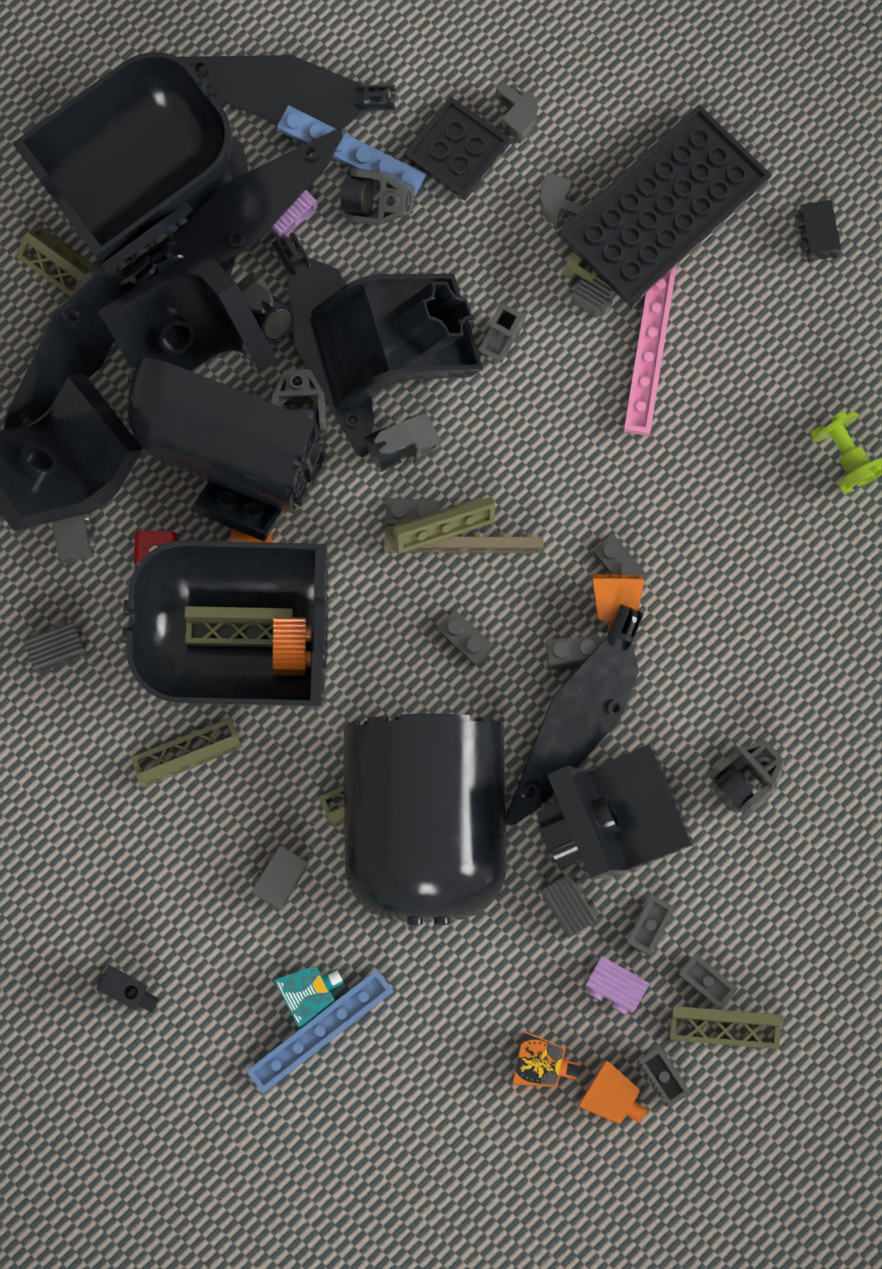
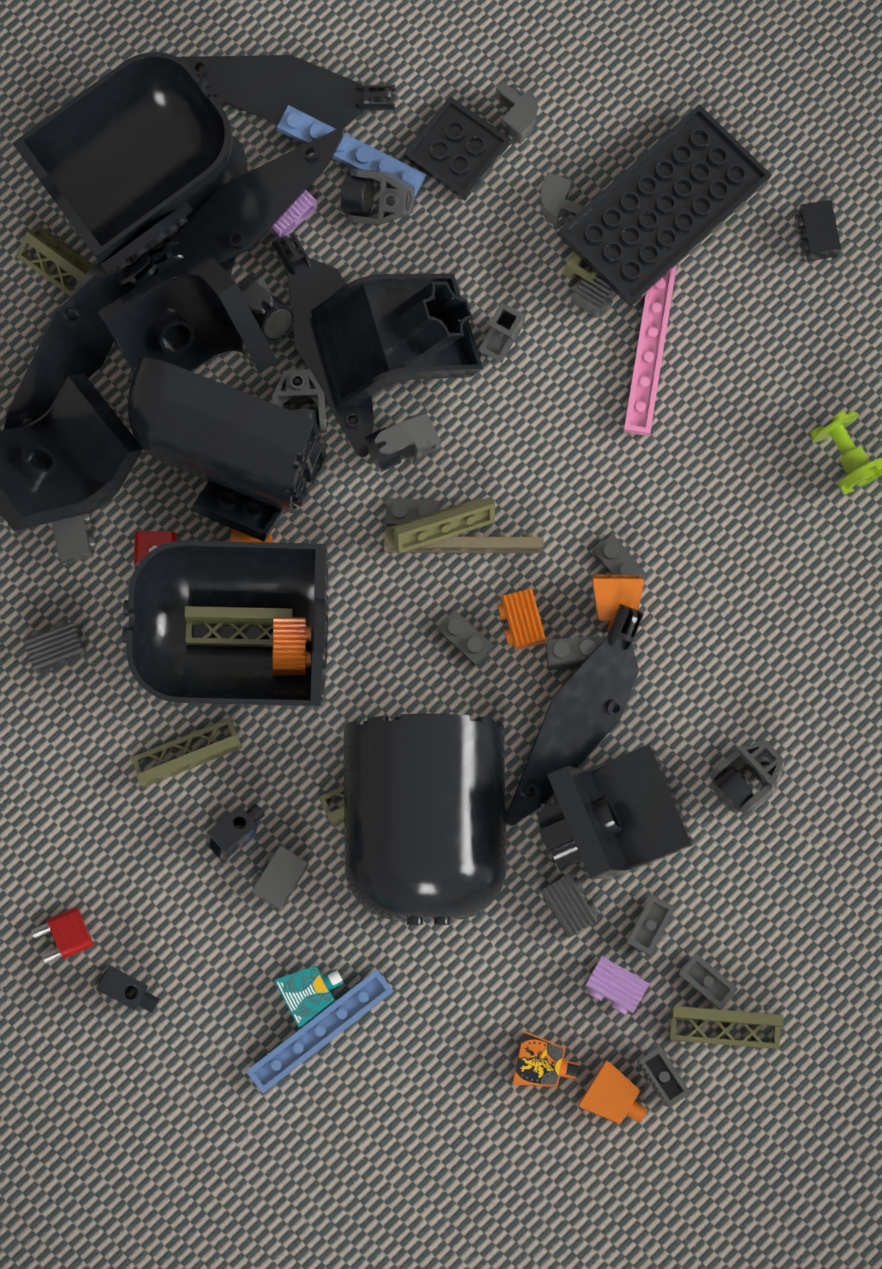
(68, 932): none -> red piece
(226, 839): none -> black torso
(522, 619): none -> orange brick

